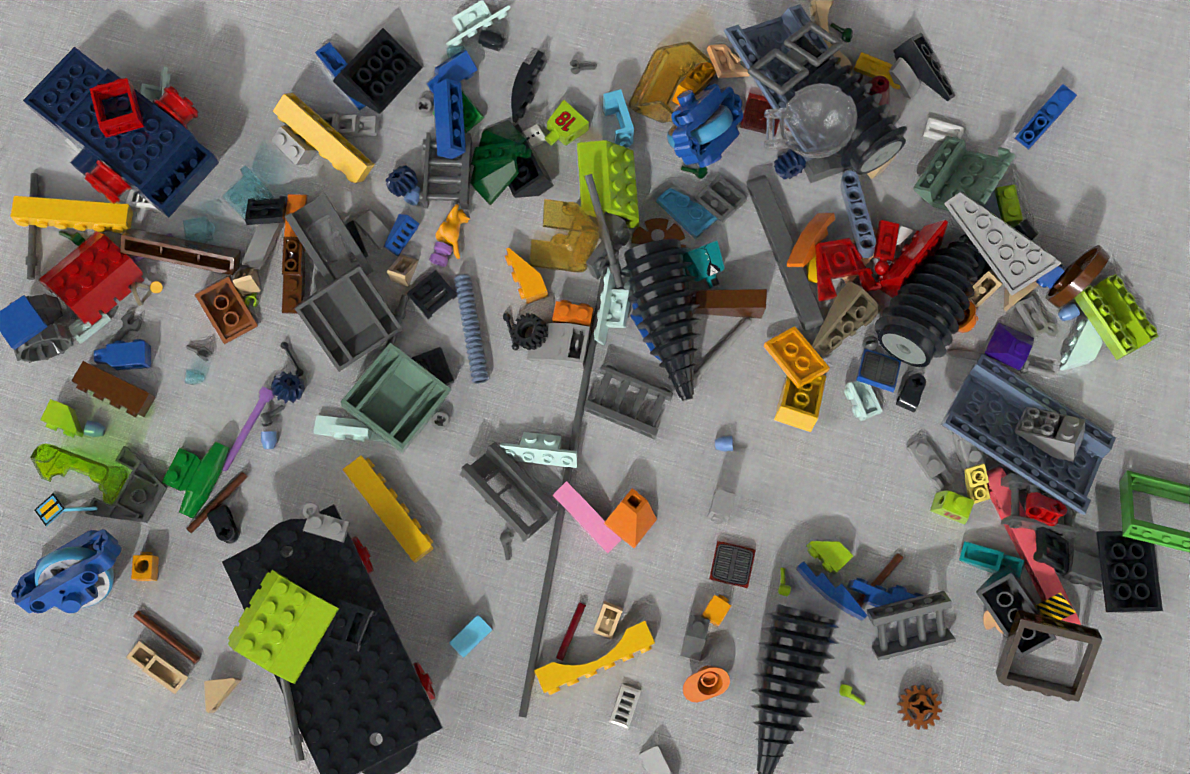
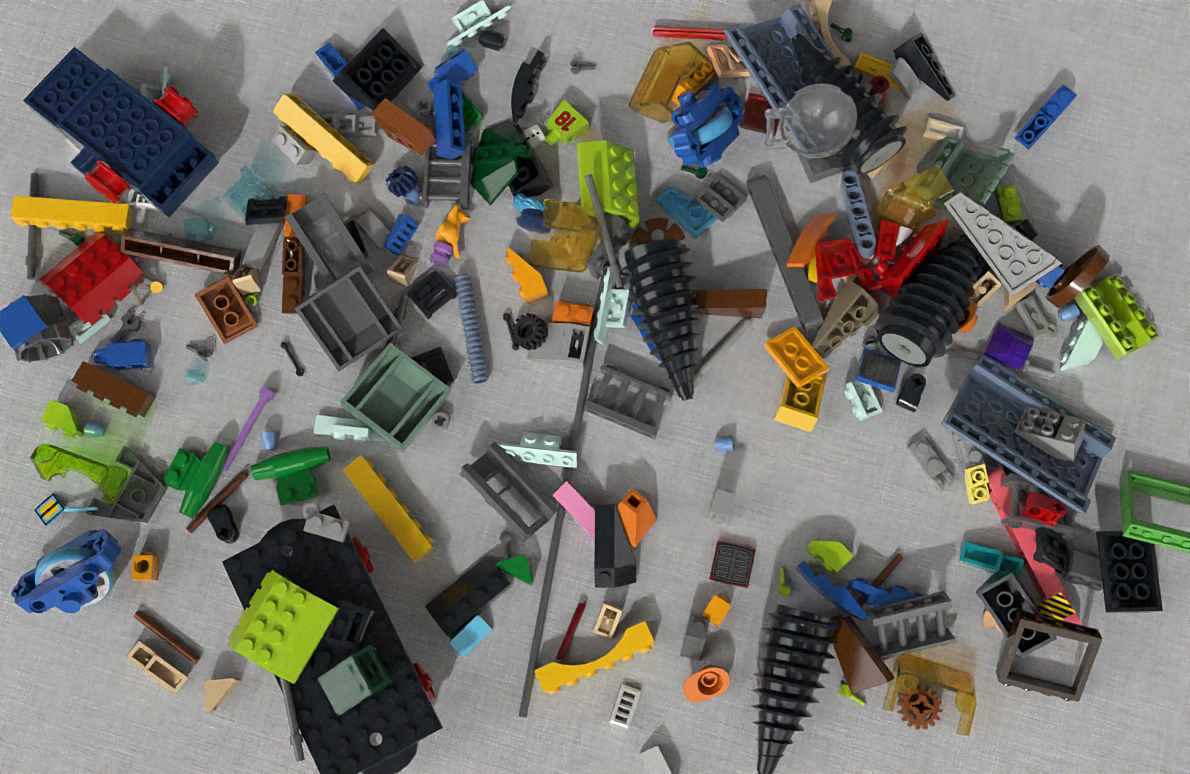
(119, 124): red window -> none
(266, 417): dark grey hand -> none
(287, 387): dark blue gear -> none
(293, 474): none -> green plate
(355, 680): none -> clear green slope
(403, 128): none -> dark orange wedge
(467, 596): none -> black slope
(518, 568): none -> green slope
(531, 213): none -> dark blue piece
(612, 556): none -> black wedge
(615, 104): medium azure panel -> none
(687, 32): none -> red axle
(706, 263): teal torso -> none
(789, 164): dark blue gear -> none
(795, 58): dark grey bar -> none
(857, 657): none -> reddish brown slope
(911, 669): none -> clear yellow windscreen
(912, 199): none -> clear yellow windscreen
(953, 506): lime torso -> none

